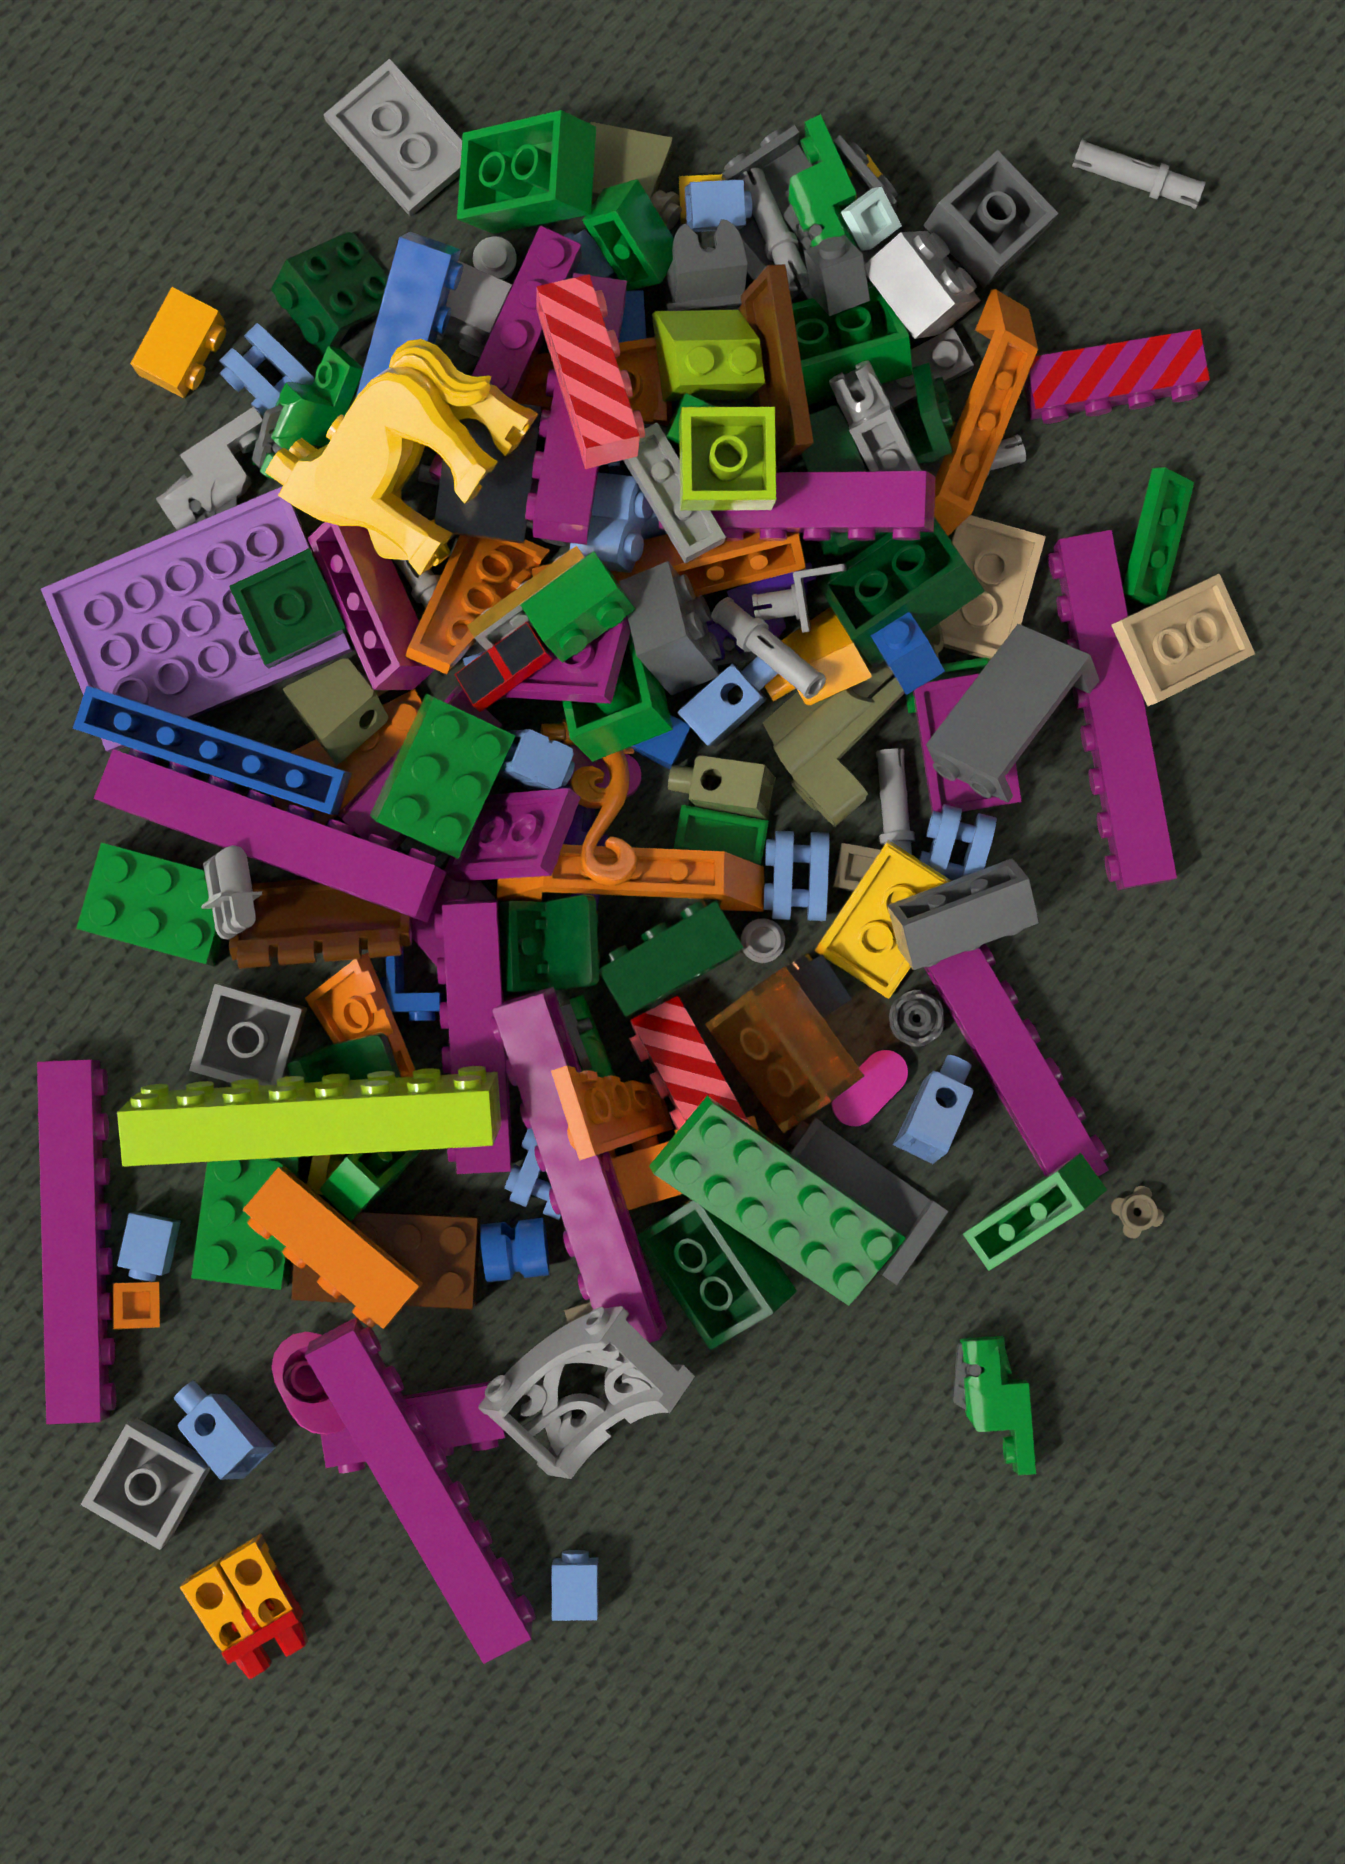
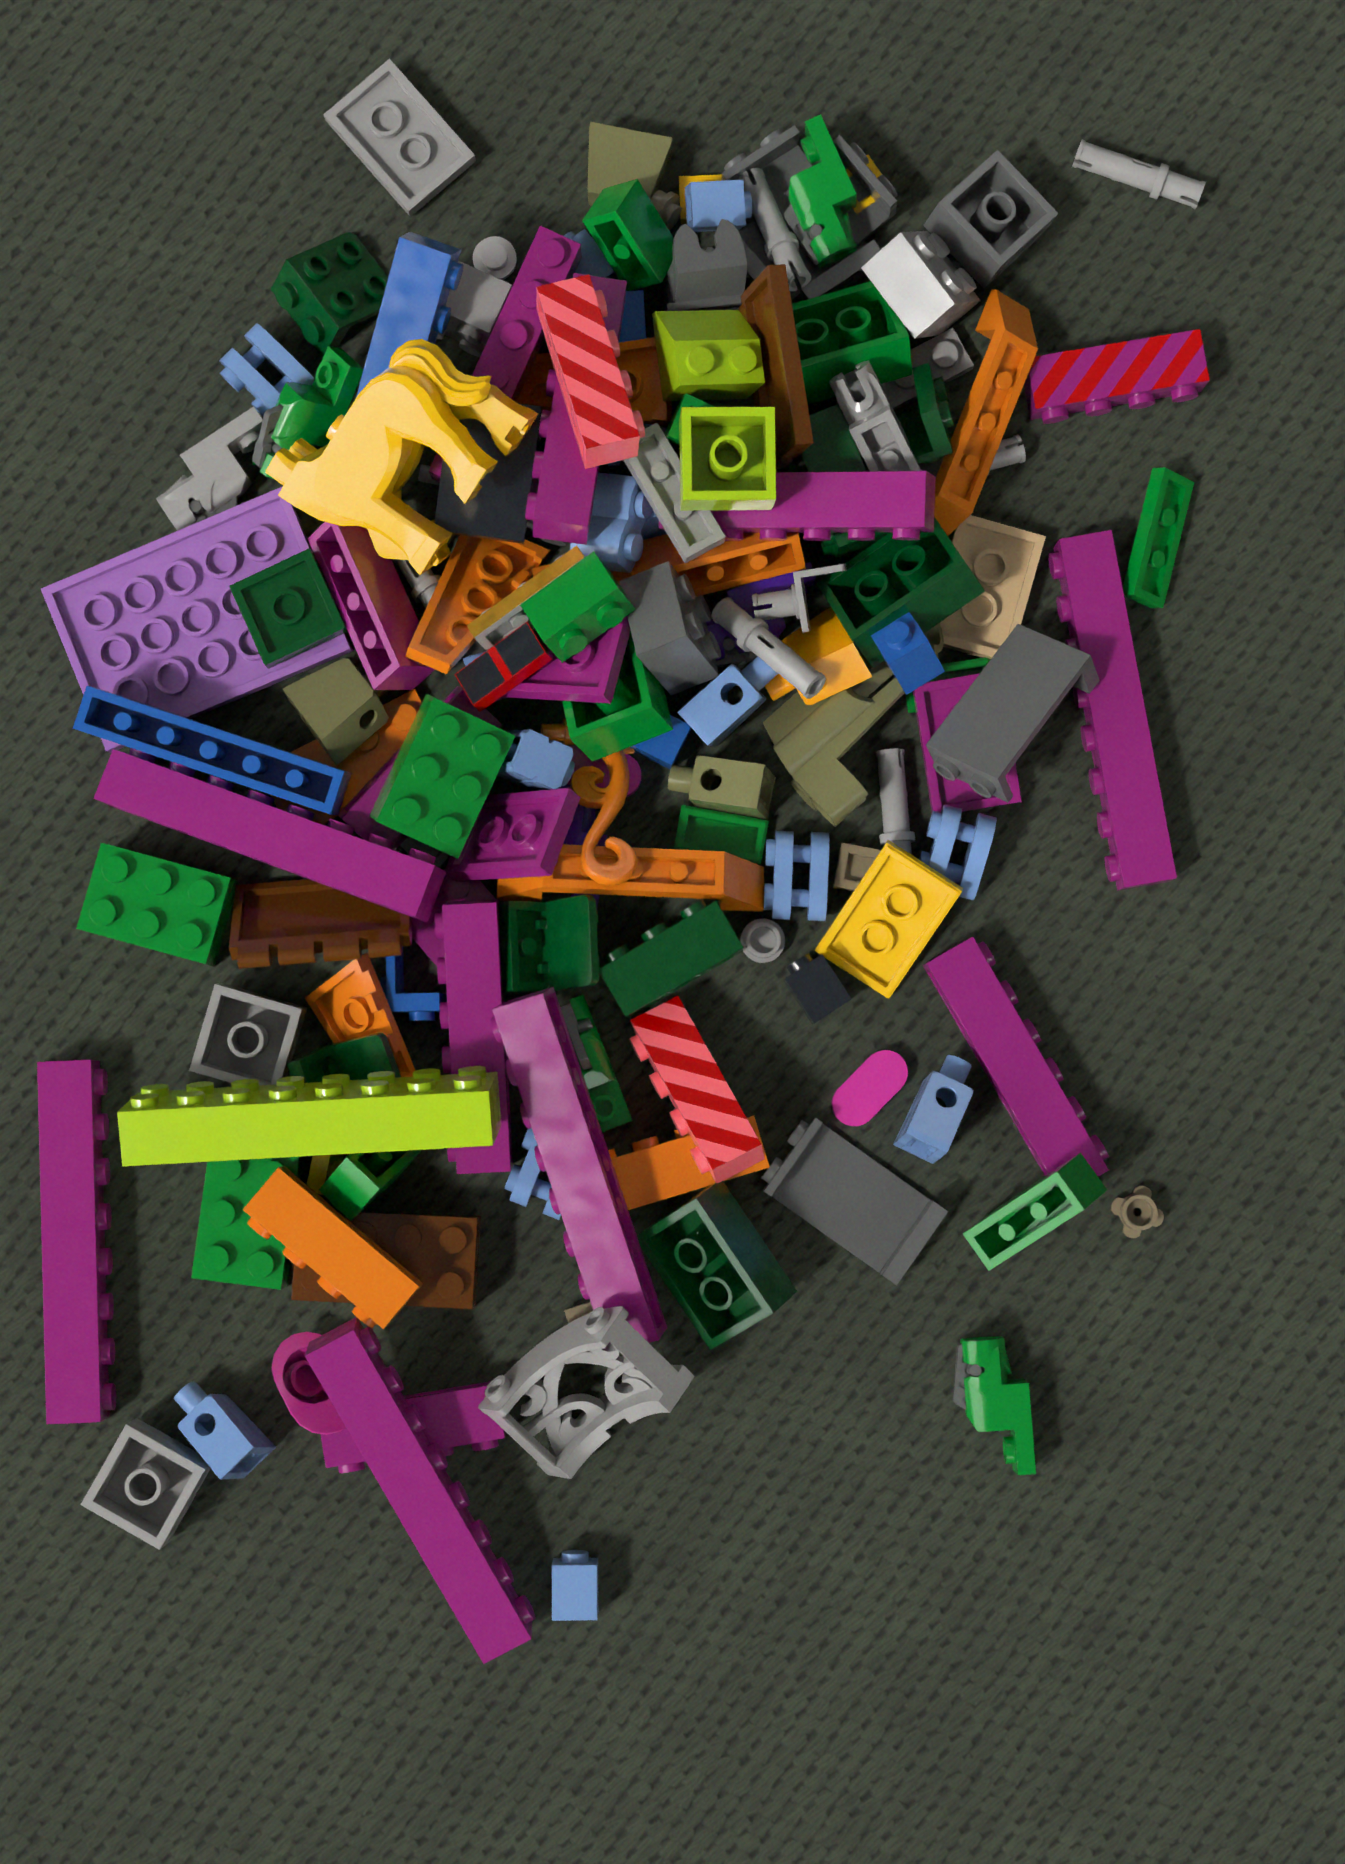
(136, 1305): orange plate -> none
(148, 1245): medium blue brick -> none
(179, 343): light orange brick -> none
(230, 891): light grey arm -> none
(245, 1605): light orange hips -> none
(515, 1249): blue wheel -> none
(527, 172): green brick -> none
(608, 1112): orange wing -> none
(776, 1201): green plate -> none
(784, 1049): clear orange brick -> none
(836, 274): dark grey brick -> none
(871, 218): light aqua plate -> none
(927, 1008): dark grey plate -> none
(963, 914): dark grey brick -> none
(1183, 639): tan plate -> none

